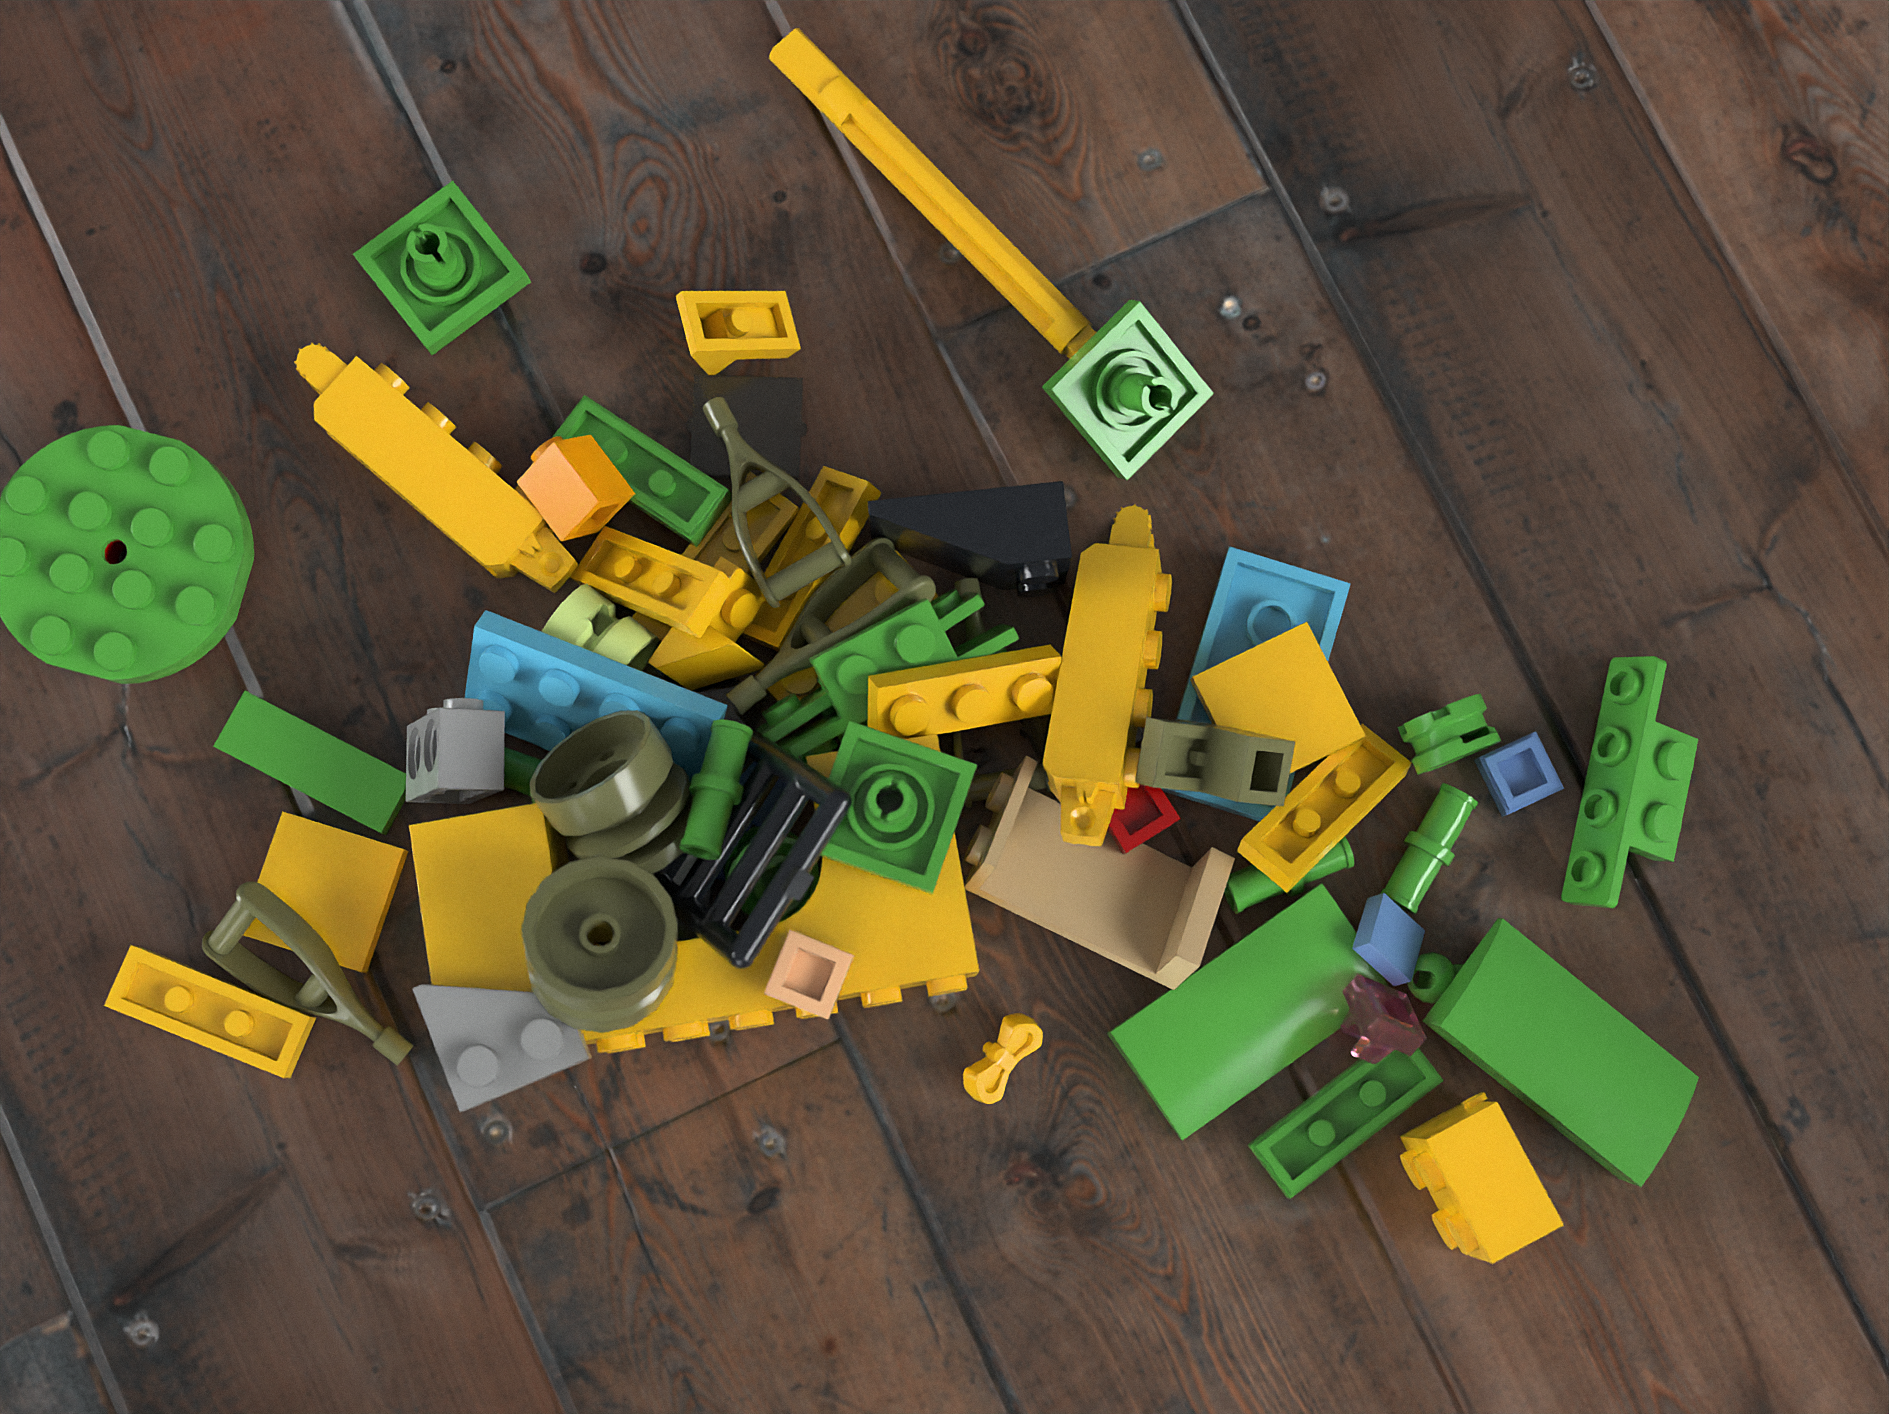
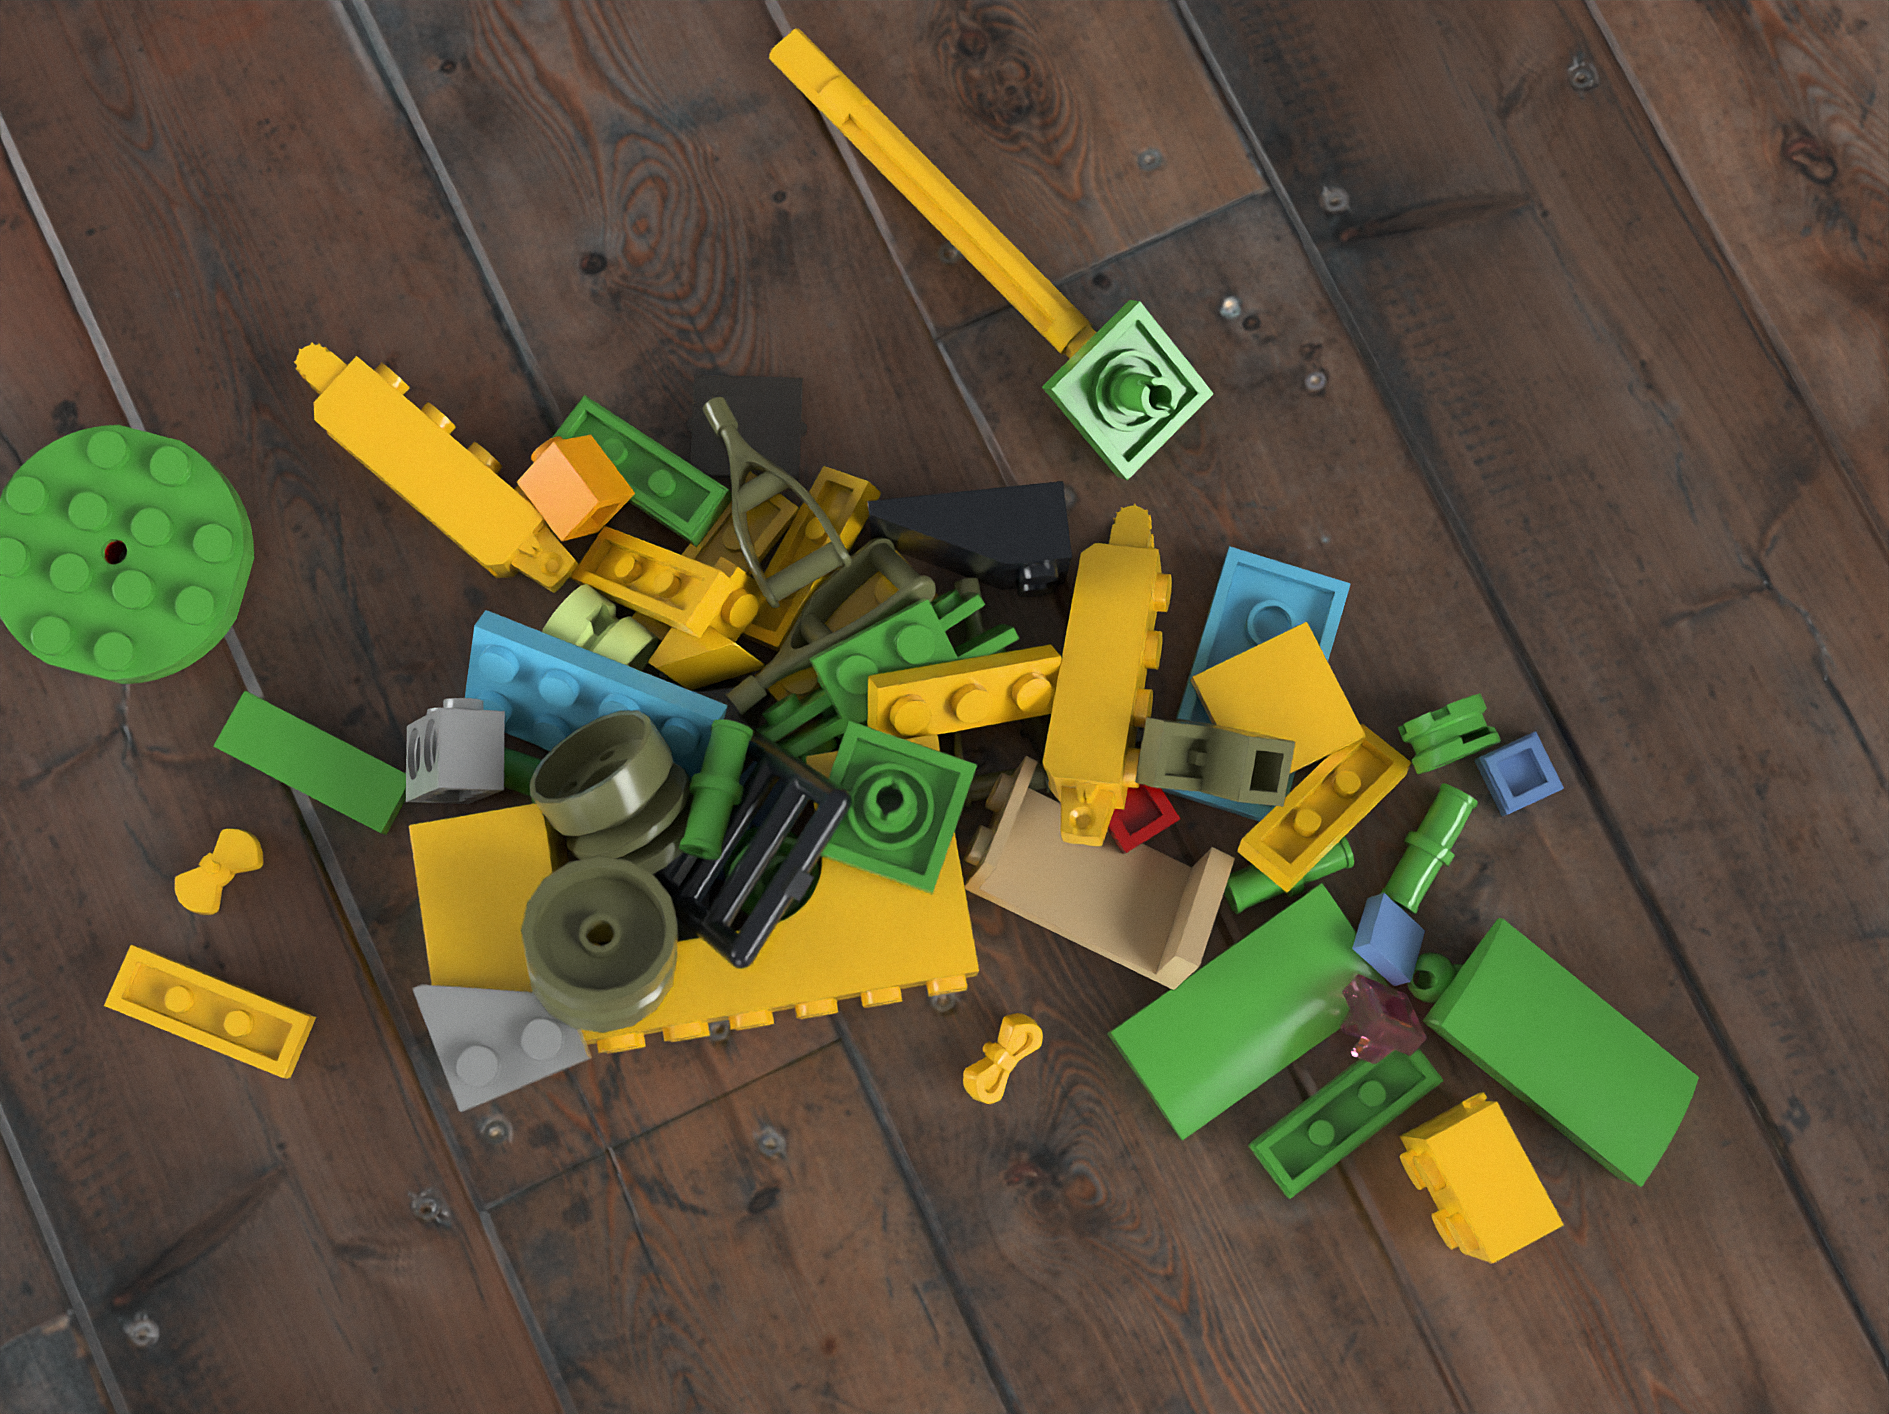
(202, 887): none -> yellow piece
(327, 977): olive piece -> none
(334, 883): yellow tile -> none
(442, 268): bright green plate -> none
(736, 326): yellow slope -> none
(809, 974): light nougat plate -> none
(1631, 785): bright green bracket -> none

